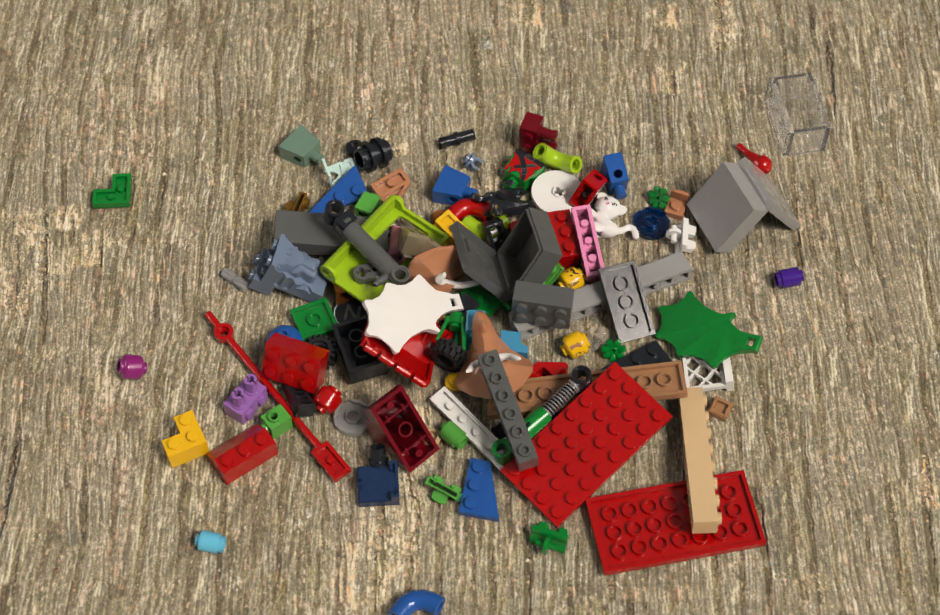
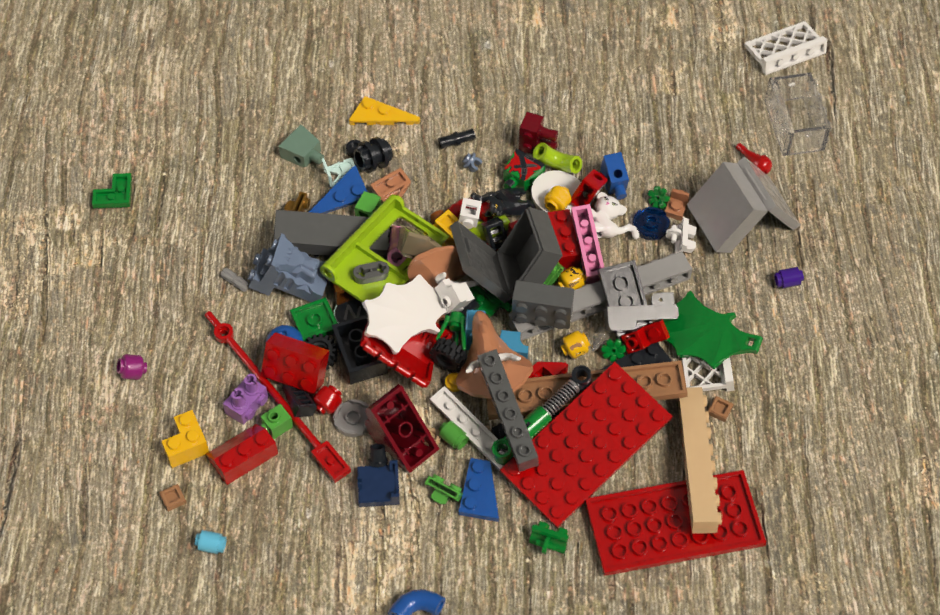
(172, 497): none -> medium nougat tile
(346, 226): dark grey piece -> none
(376, 112): none -> yellow wing
(452, 187): blue torso -> none
(454, 295): none -> white brick
(469, 217): none -> white brick
(557, 198): none -> yellow head
(626, 317): none -> piece
(644, 336): none -> red slope
(790, 55): none -> white fence

